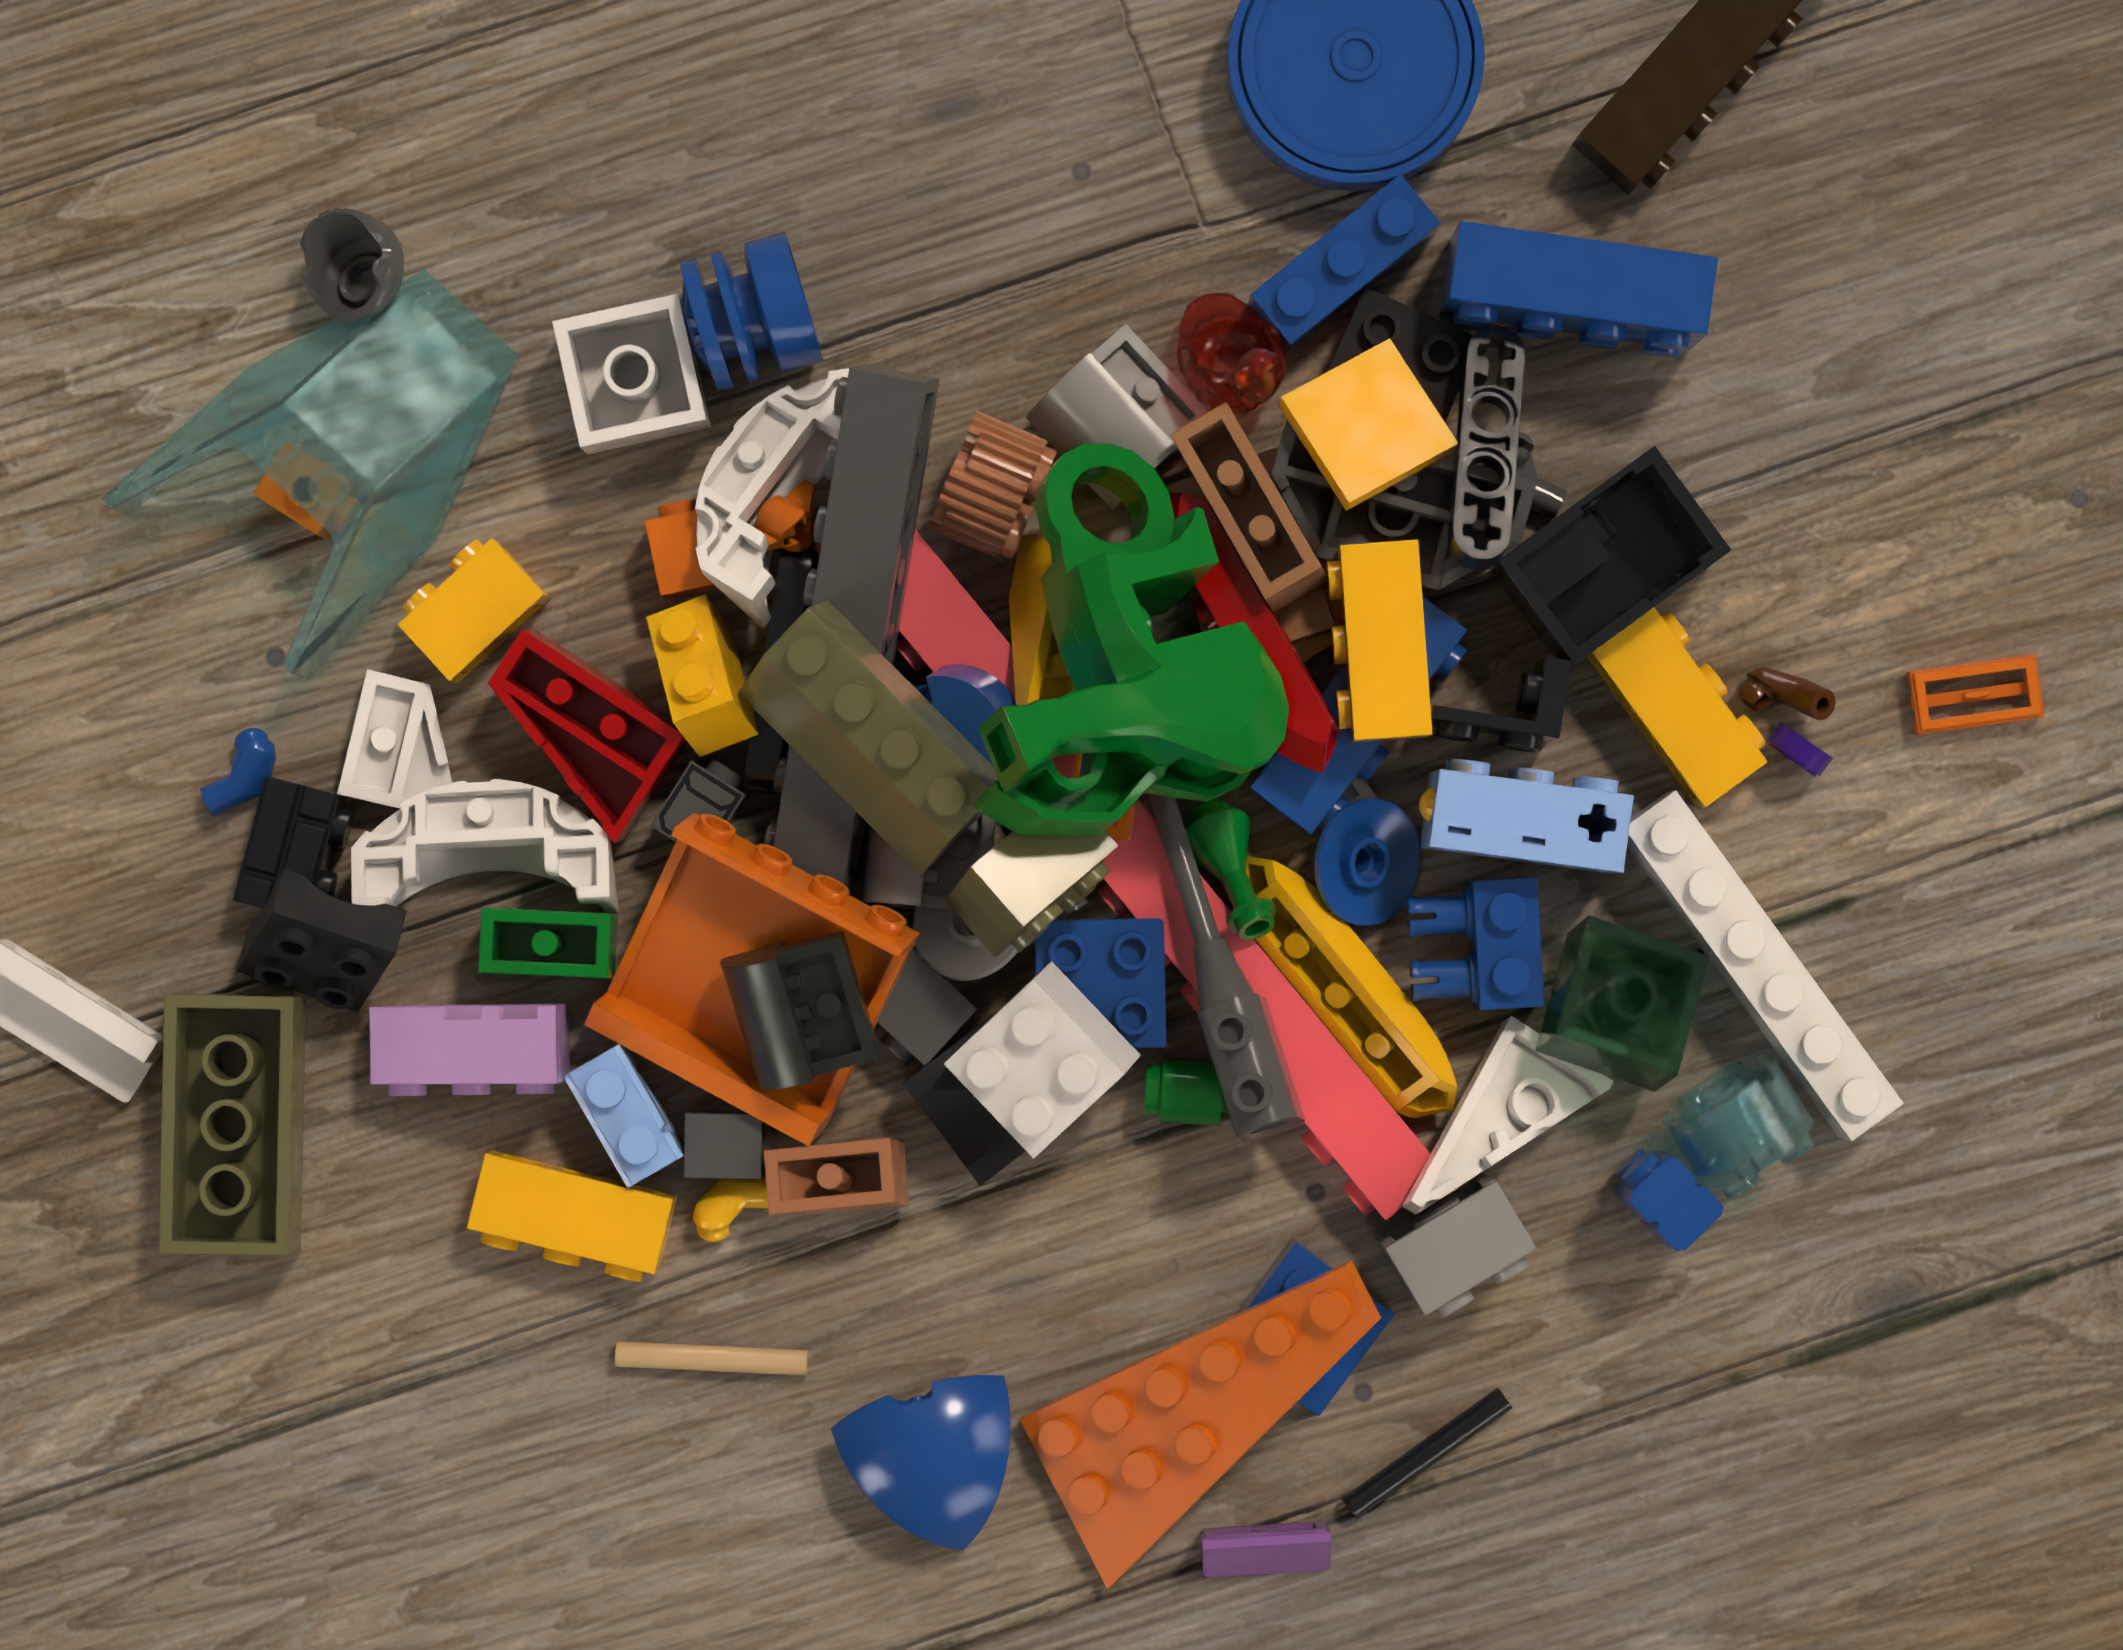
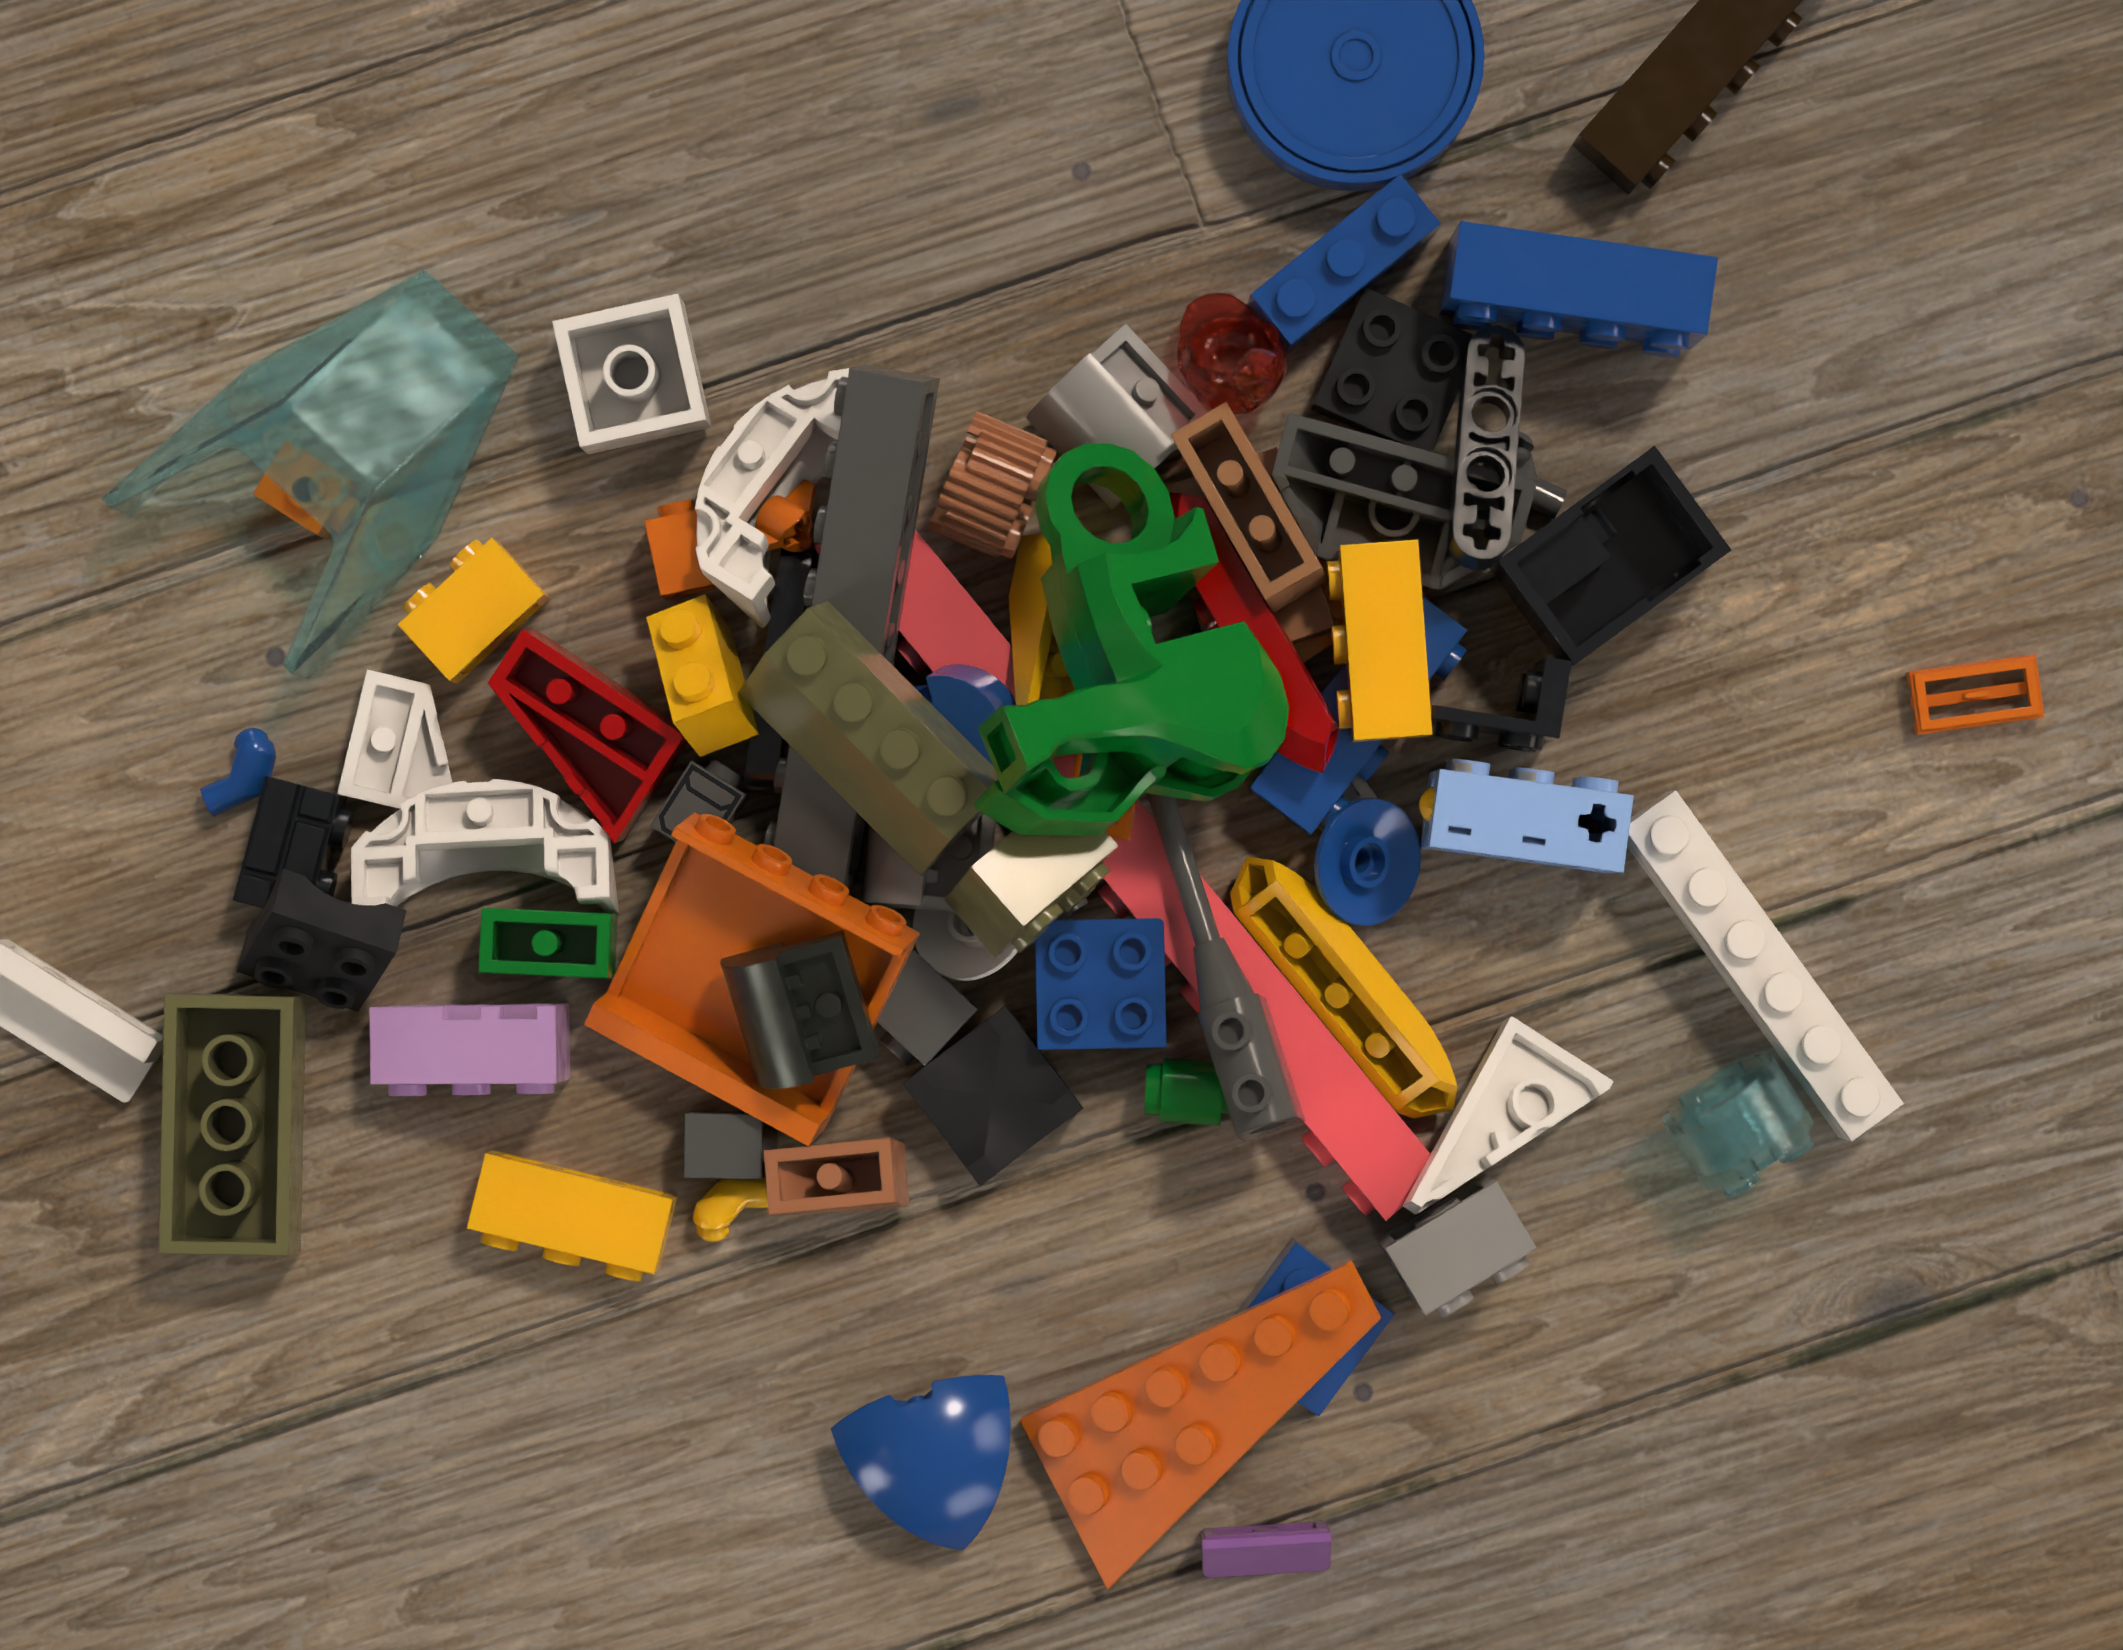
(351, 263): dark grey hair -> none
(625, 1114): light blue brick -> none
(711, 1358): tan bar -> none
(750, 312): blue wheel -> none
(1042, 1060): white brick -> none
(1220, 847): green piece -> none
(1368, 424): yellow tile -> none
(1427, 1453): black bar -> none
(1504, 945): blue brick -> none
(1622, 1003): clear green brick -> none
(1666, 1198): blue brick -> none
(1679, 707): yellow brick -> none
(1790, 690): reddish brown arm -> none
(1799, 750): dark purple tile -> none

